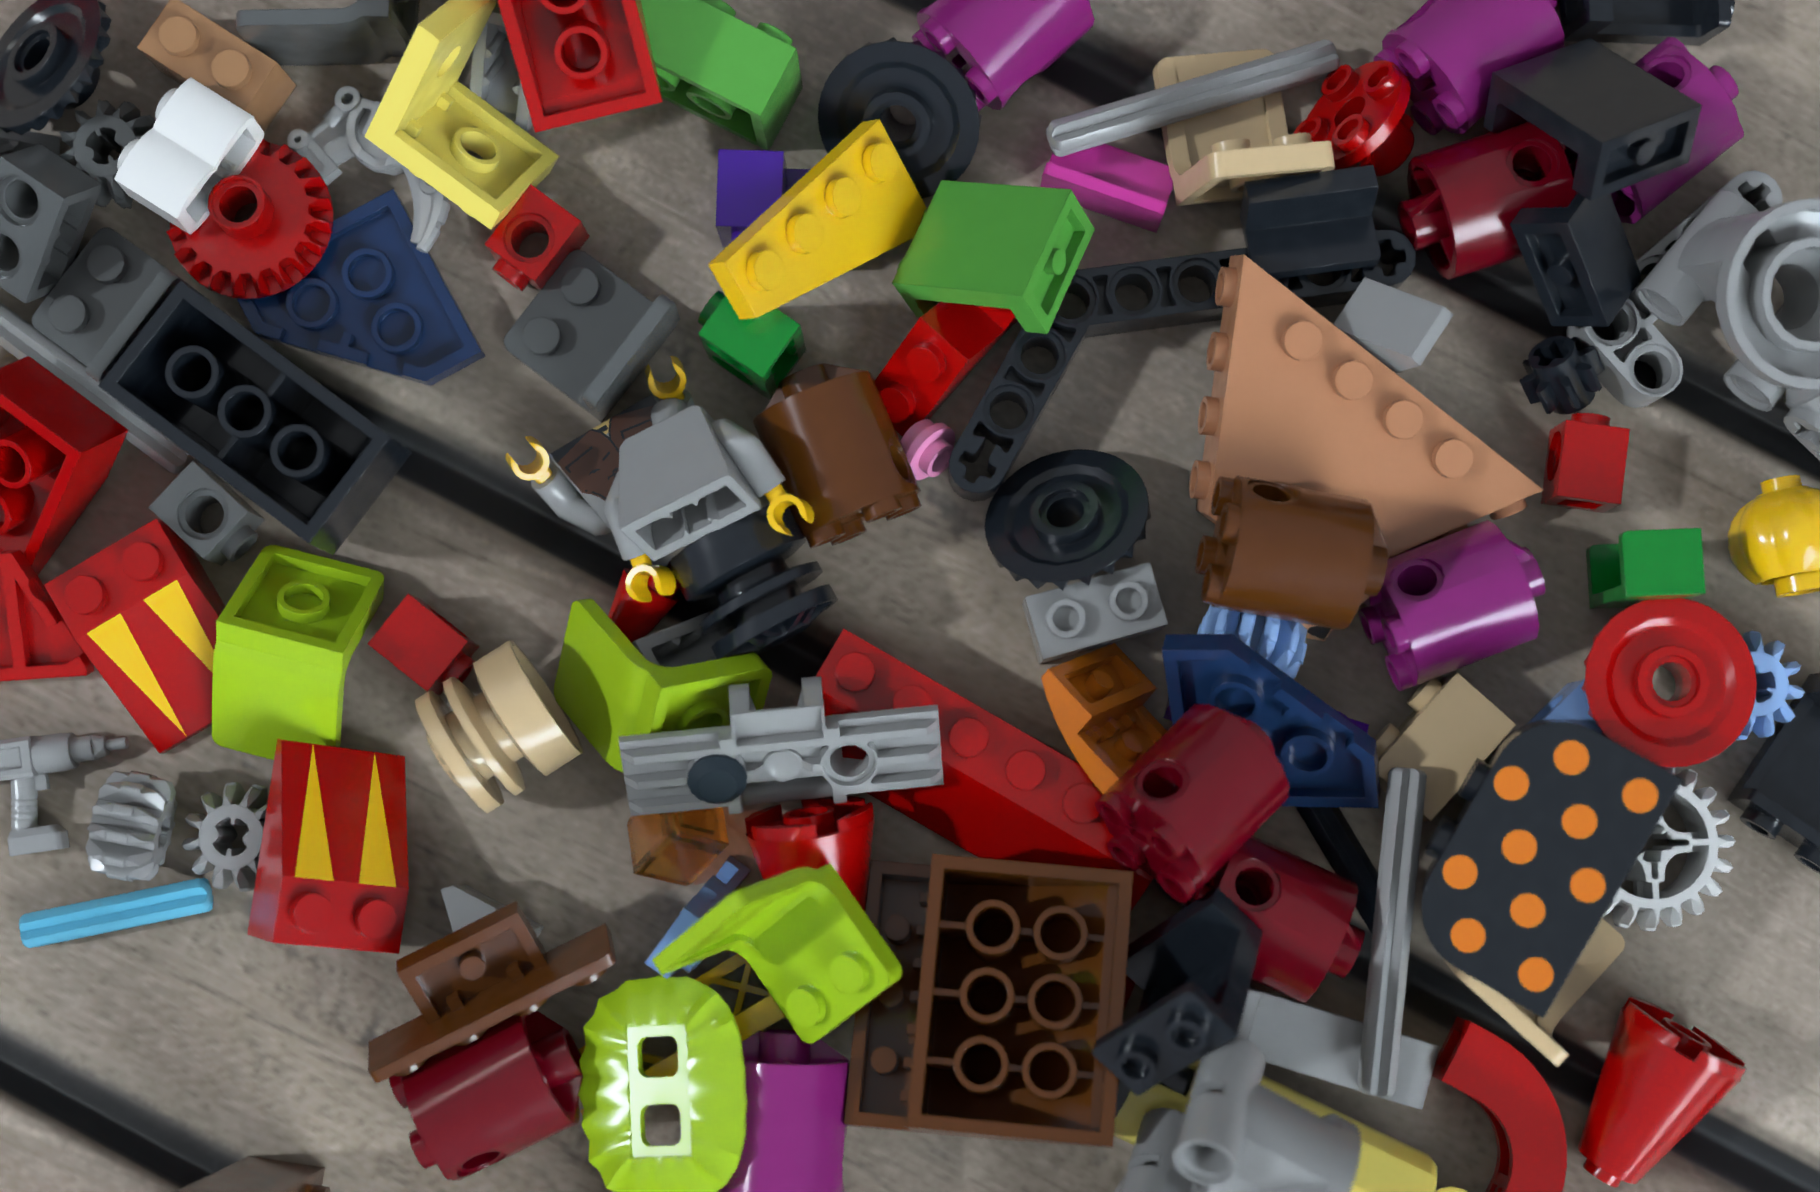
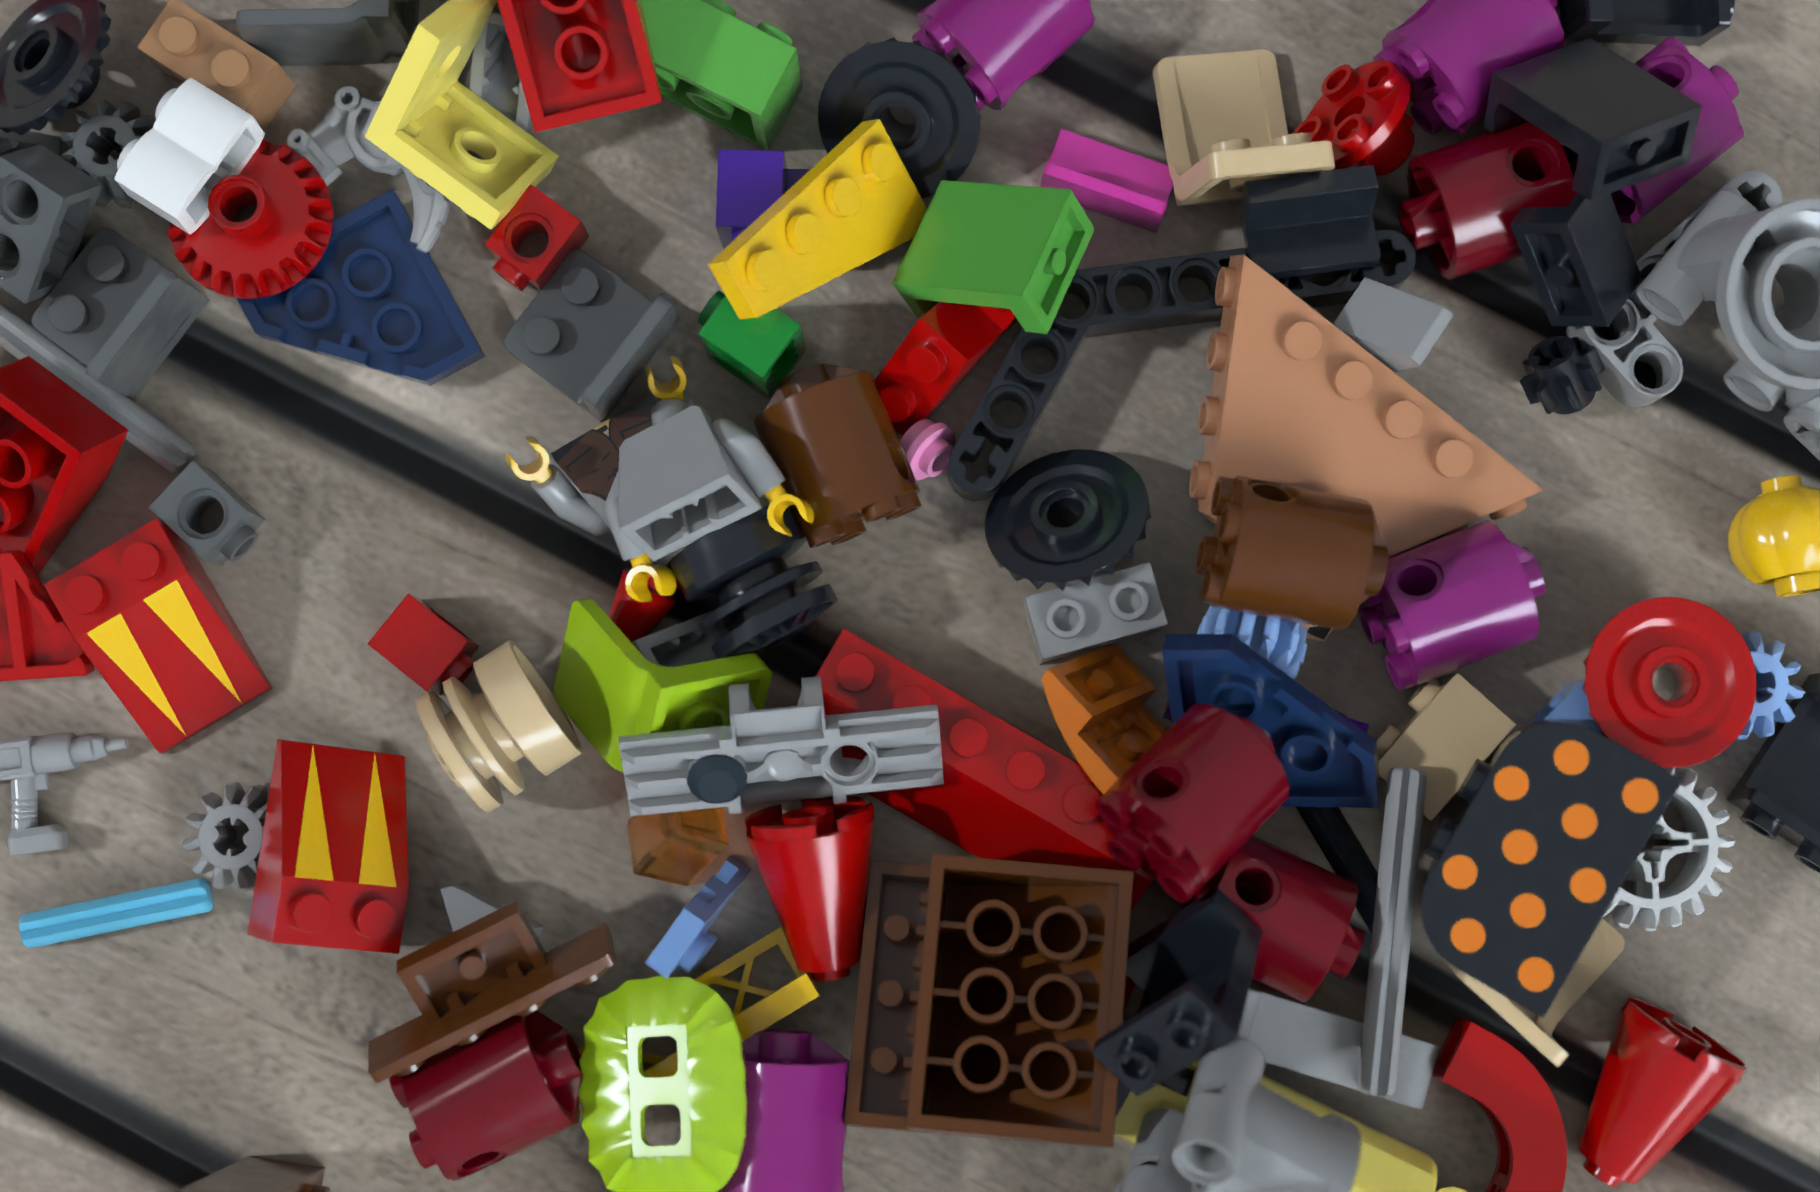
(131, 826): light grey gear -> none
(255, 419): black brick -> none
(289, 649): lime piece -> none
(802, 942): lime piece -> none
(1191, 98): light grey axle -> none
(1585, 463): red brick -> none
(1646, 567): green panel -> none

